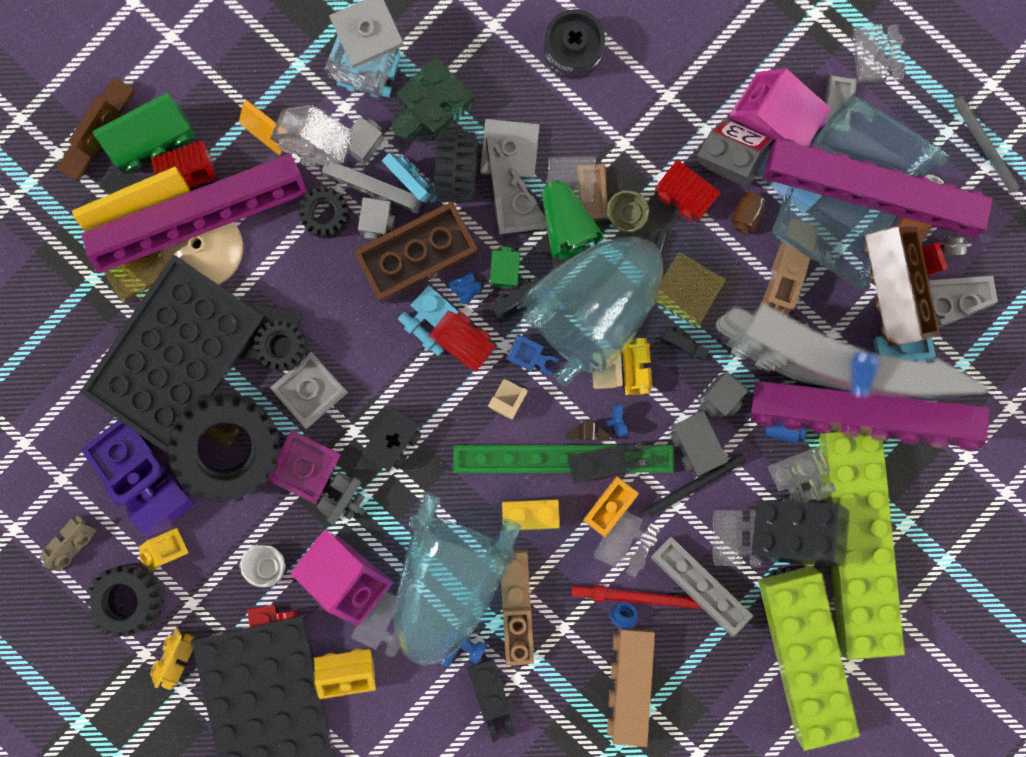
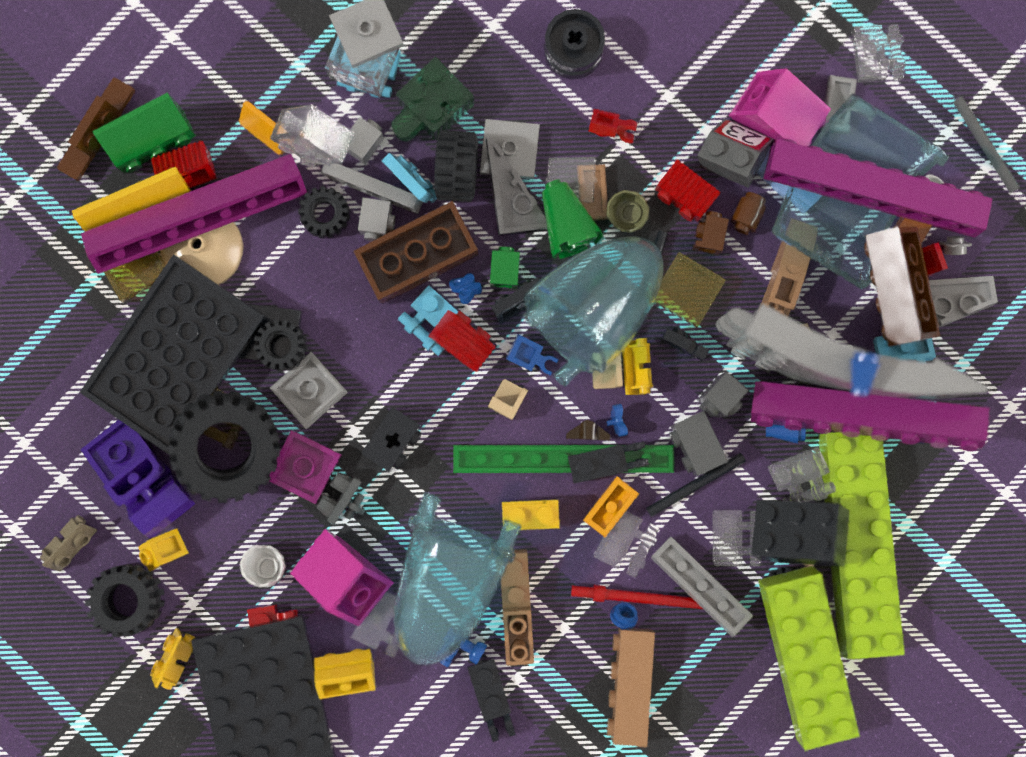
(609, 124): none -> red plate
(711, 233): none -> reddish brown brick

